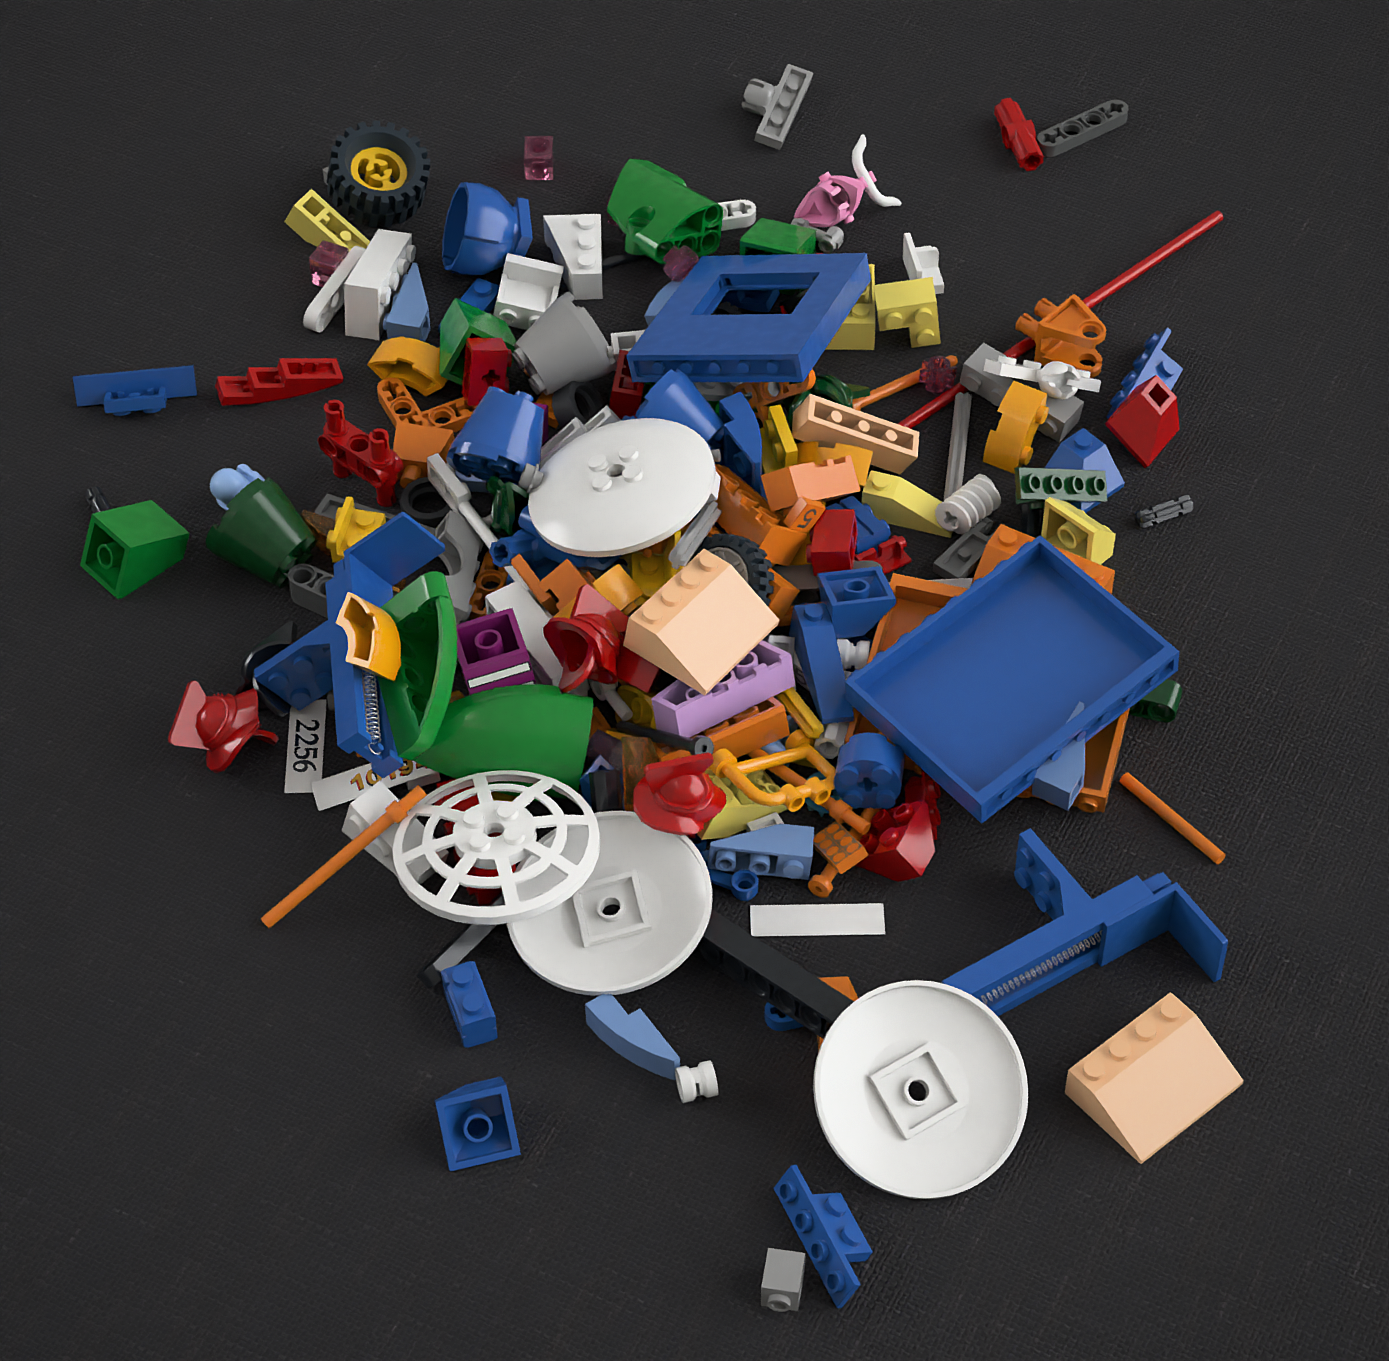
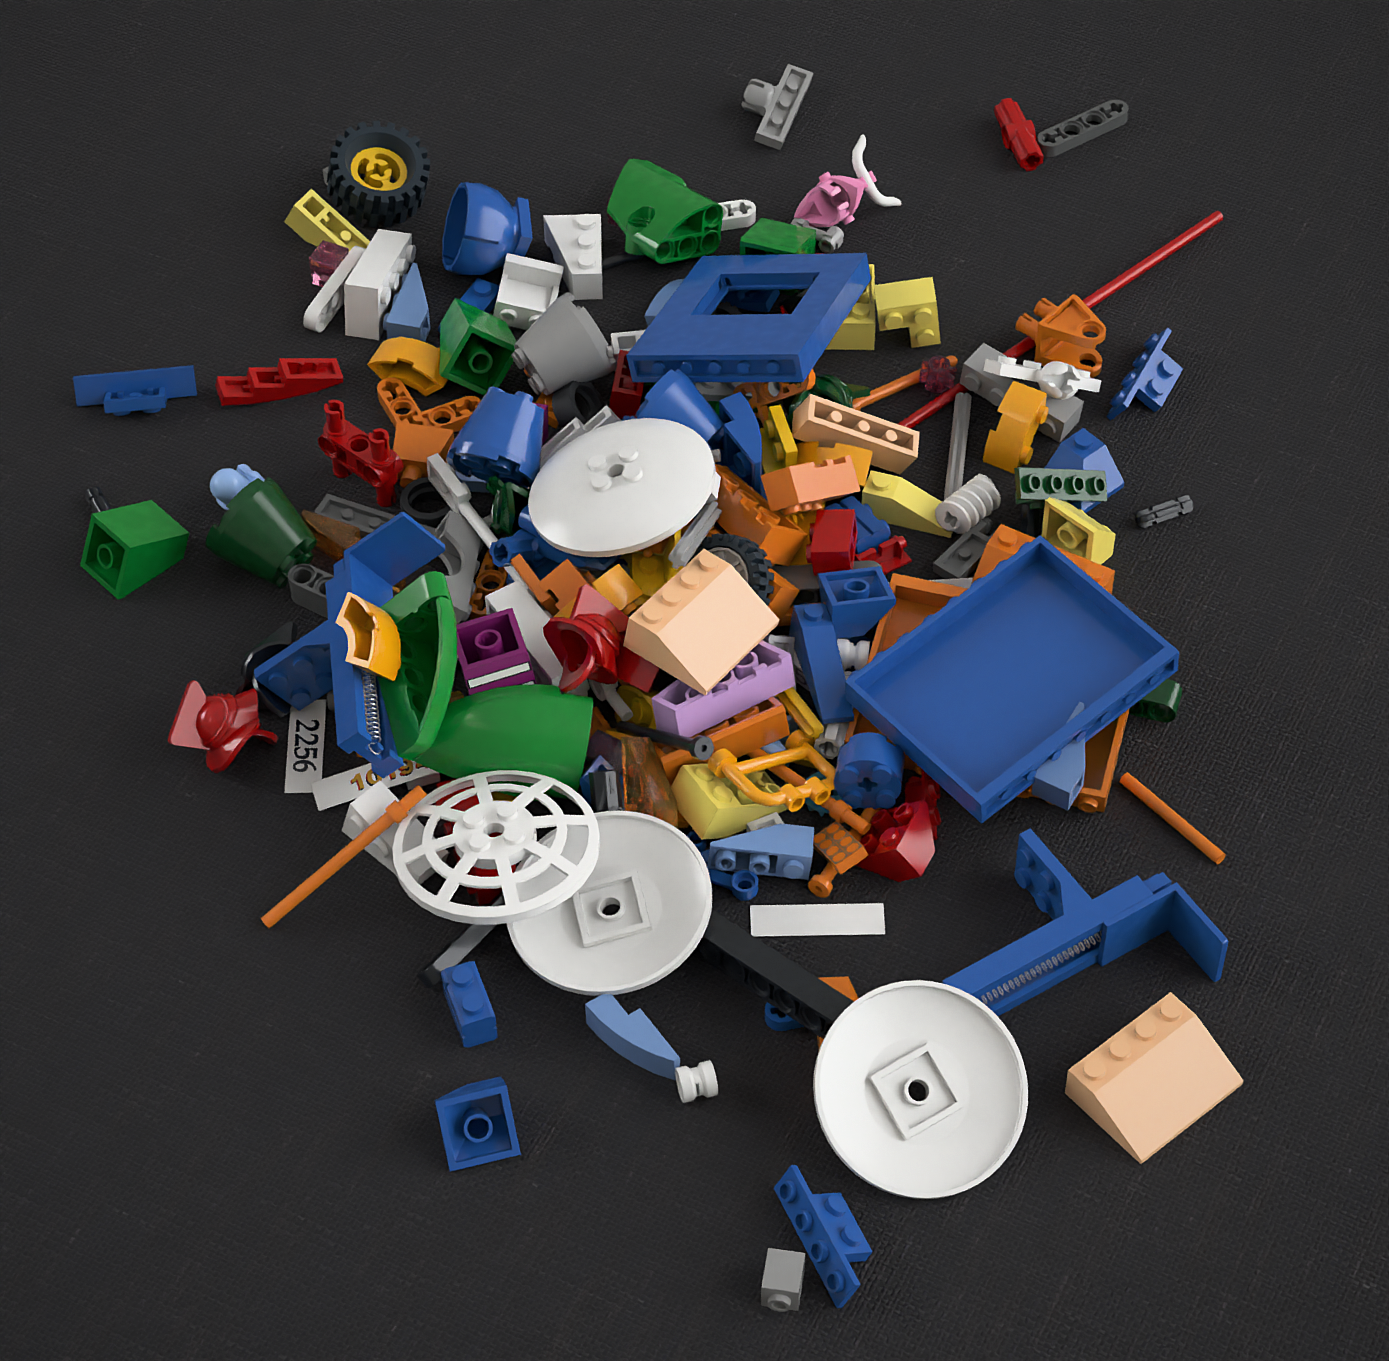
(351, 527): yellow bracket -> none
(484, 367): red brick -> none
(530, 477): light grey plate -> none
(538, 158): clear pink brick -> none
(678, 795): red helmet -> none
(679, 262): clear pink gear -> none
(804, 514): orange tile -> none
(922, 262): white panel -> none
(1146, 420): red slope -> none

